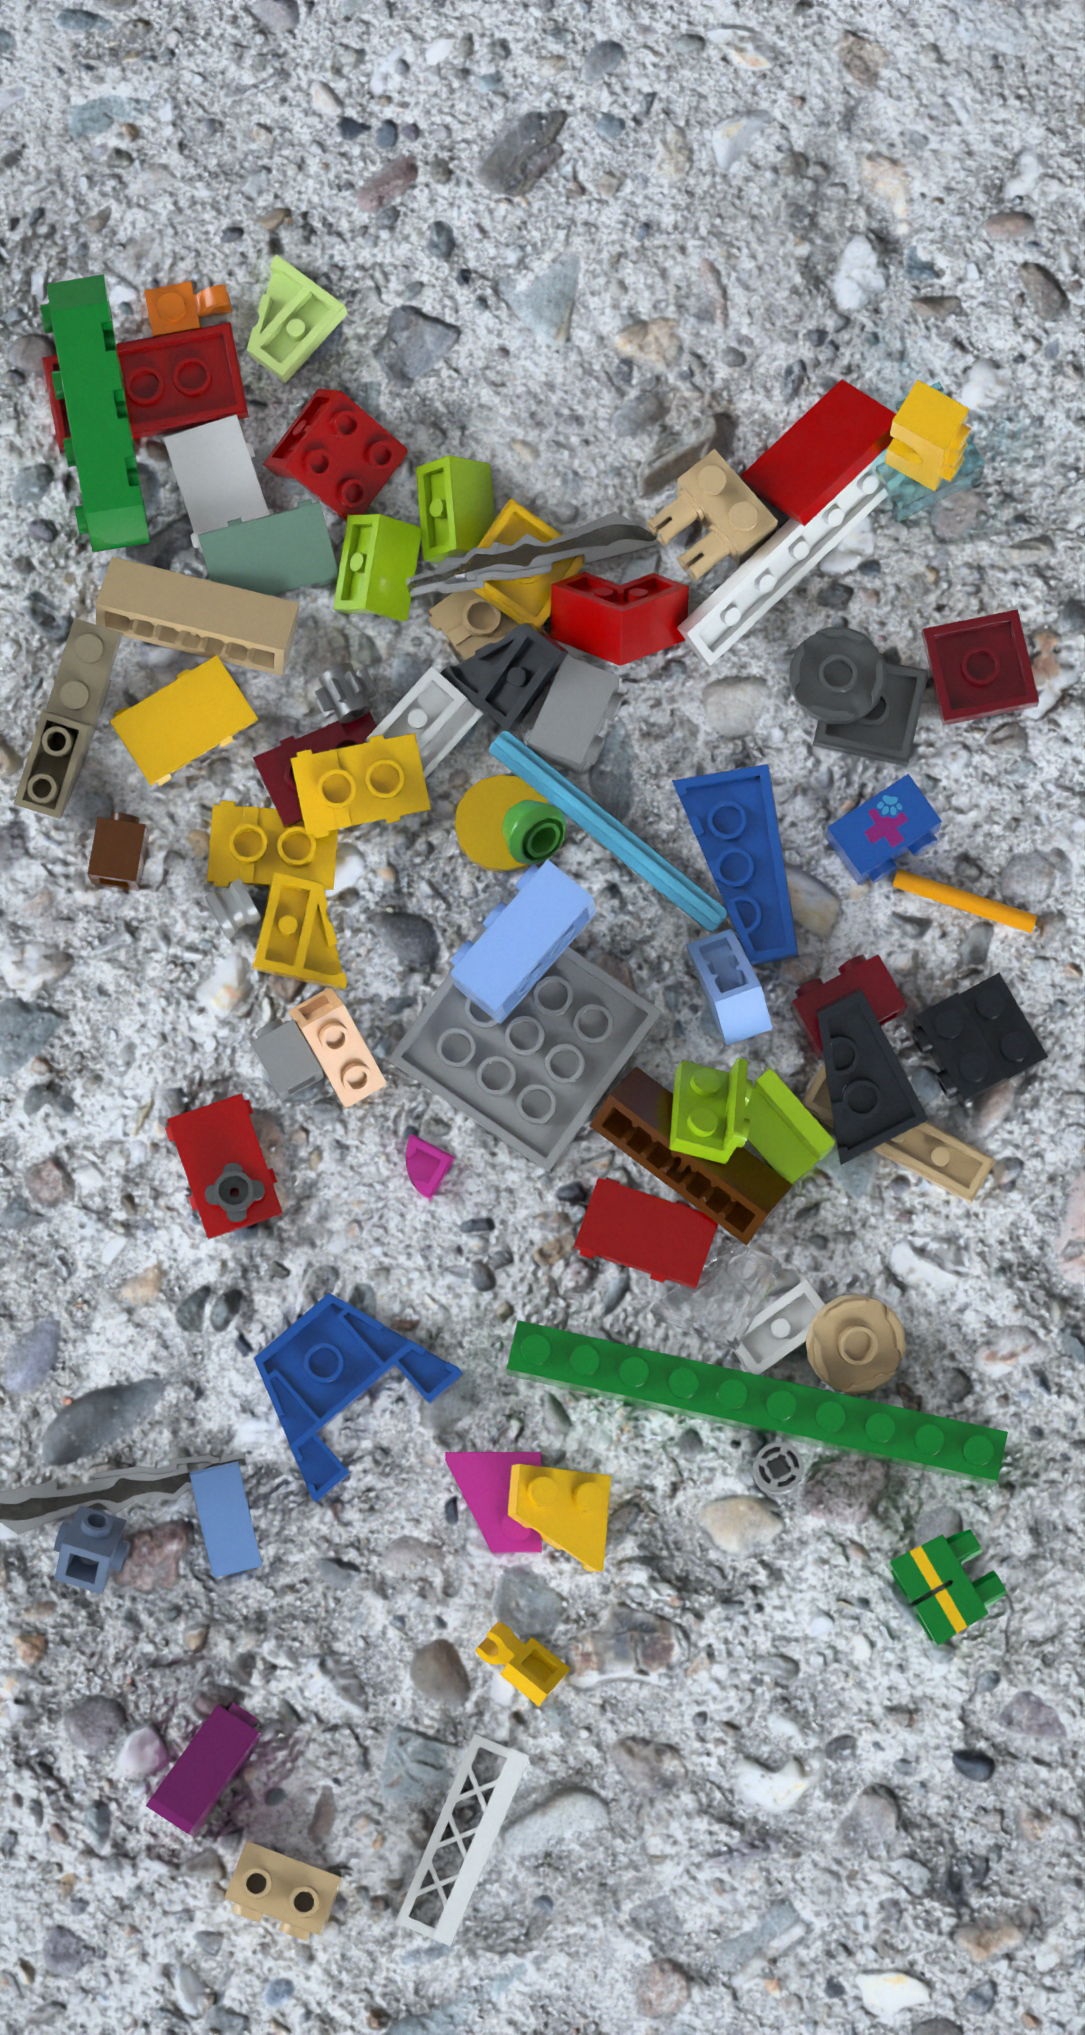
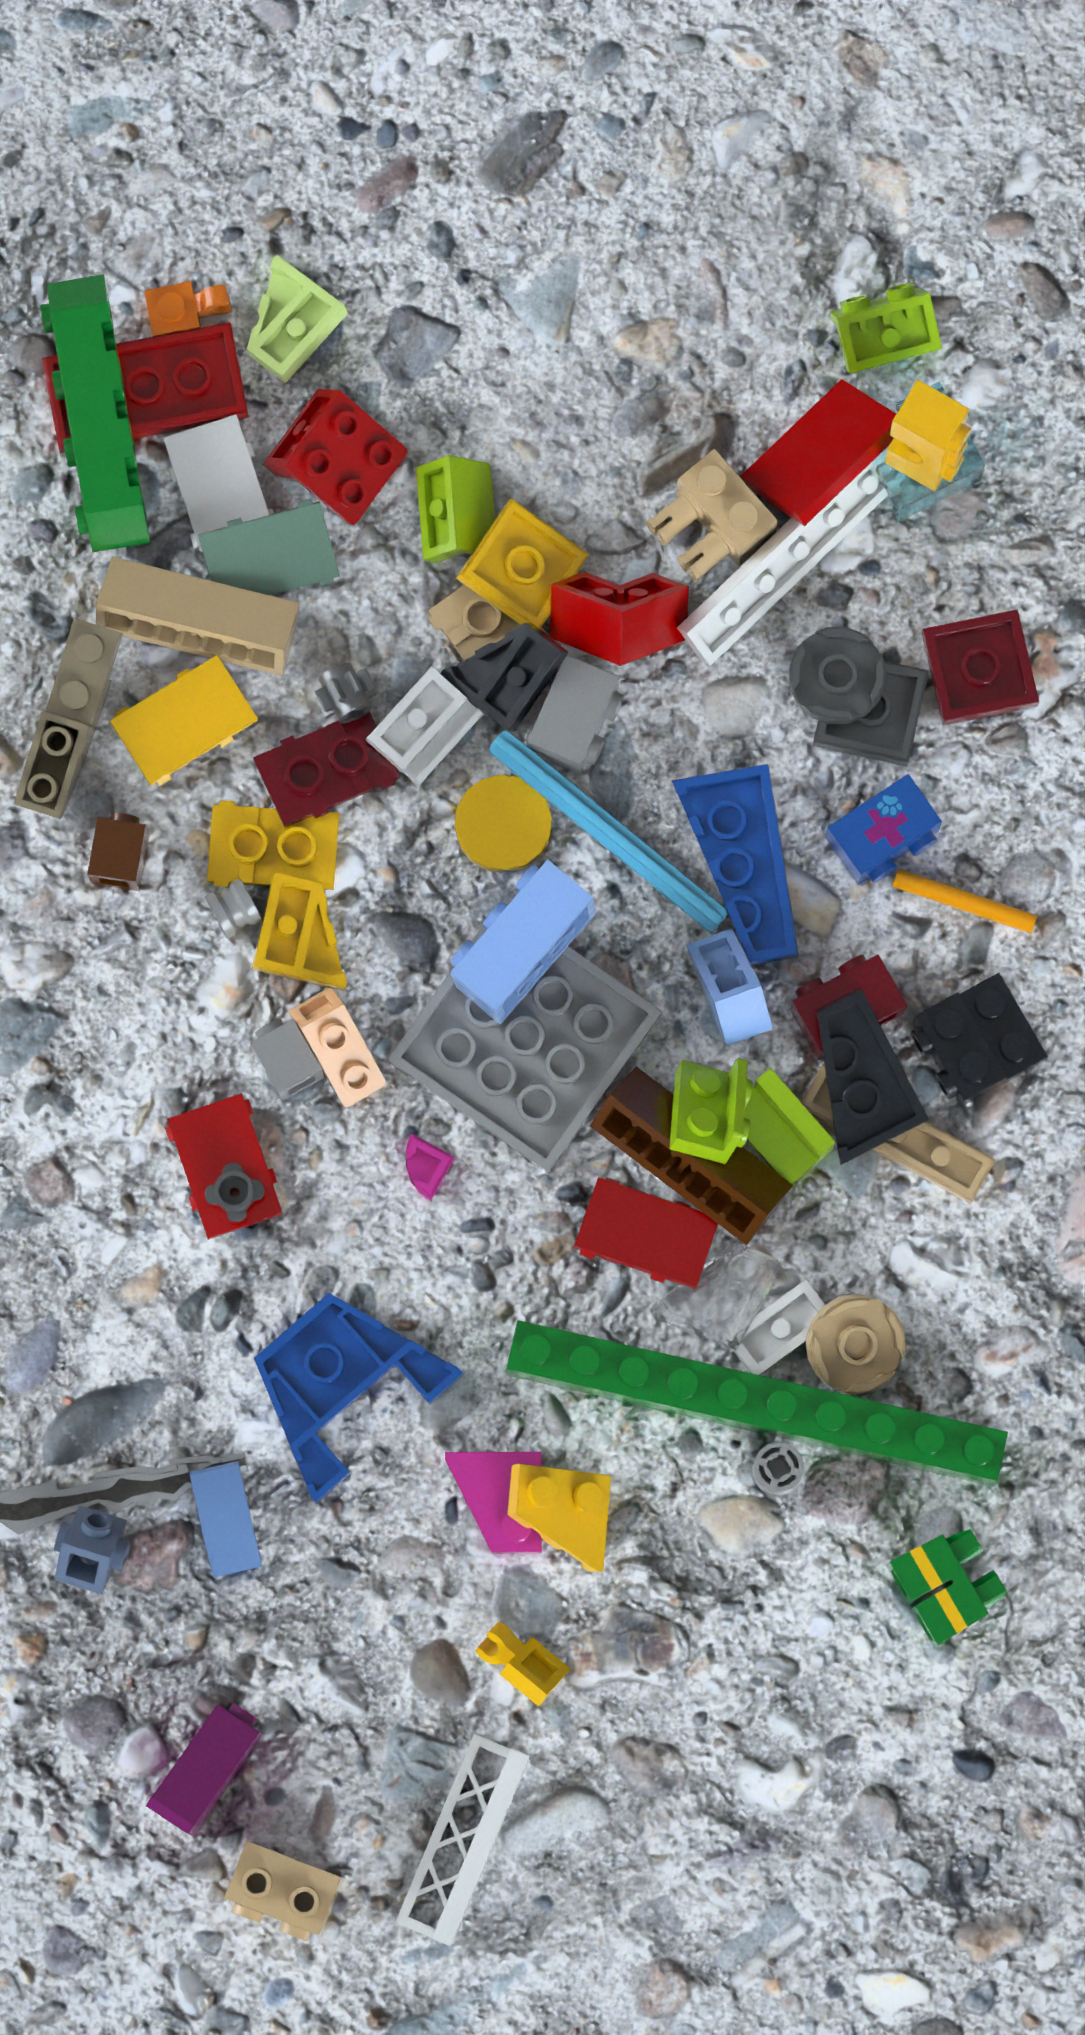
(360, 784): yellow piece -> none
(375, 566): lime panel -> none
(529, 557): light grey sword -> none
(533, 831): bright green cone -> none
(886, 327): none -> lime bracket

